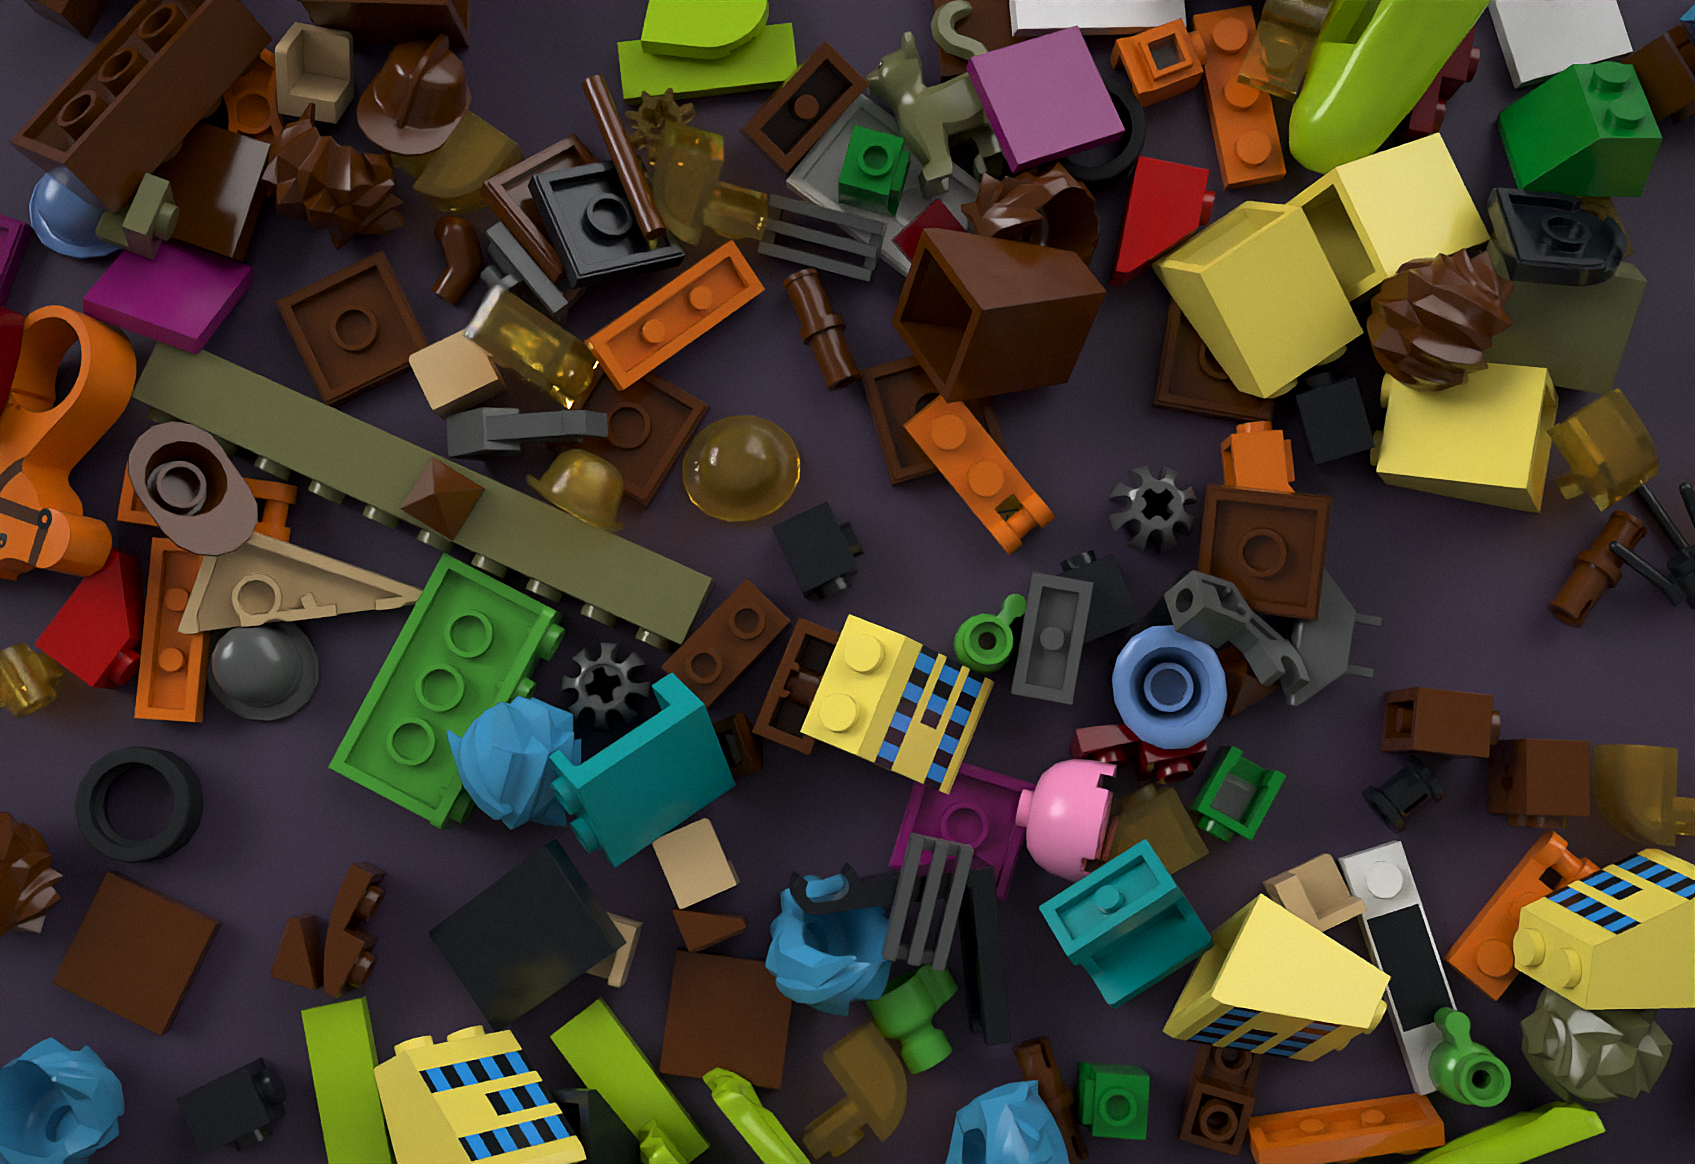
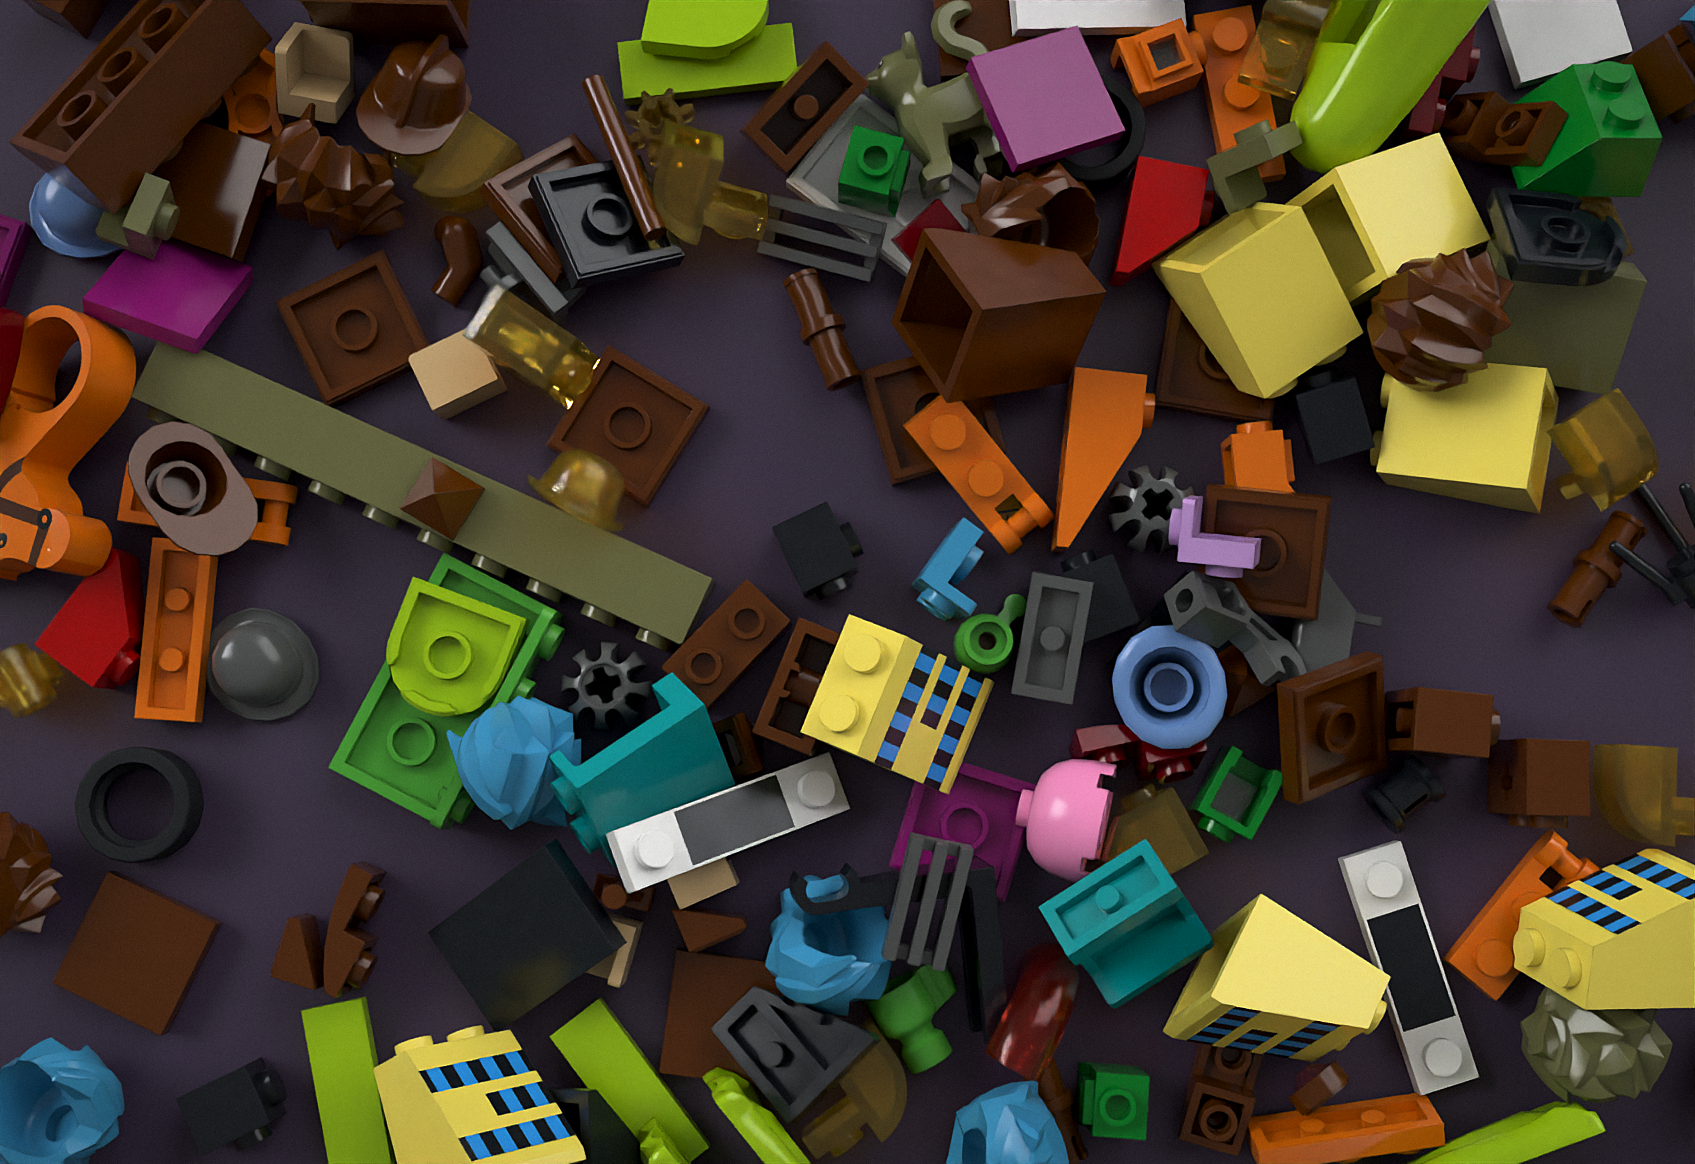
(286, 583): tan wing -> none
(451, 650): none -> lime tile
(501, 432): dark grey piece -> none
(614, 896): none -> reddish brown bar
(674, 315): orange plate -> none
(726, 822): none -> plate
(741, 468): clear yellow hat -> none
(791, 1048): none -> black wing
(950, 563): none -> dark azure bracket
(1036, 1011): none -> clear red cylinder
(1099, 431): none -> orange slope
(1221, 553): none -> lavender bracket
(1235, 169): none -> olive bracket
(1315, 893): tan panel -> none
(1317, 1085): none -> reddish brown tile
(1332, 727): none -> reddish brown tile
(1463, 1067): bright green piece -> none
(1497, 132): none -> reddish brown slope

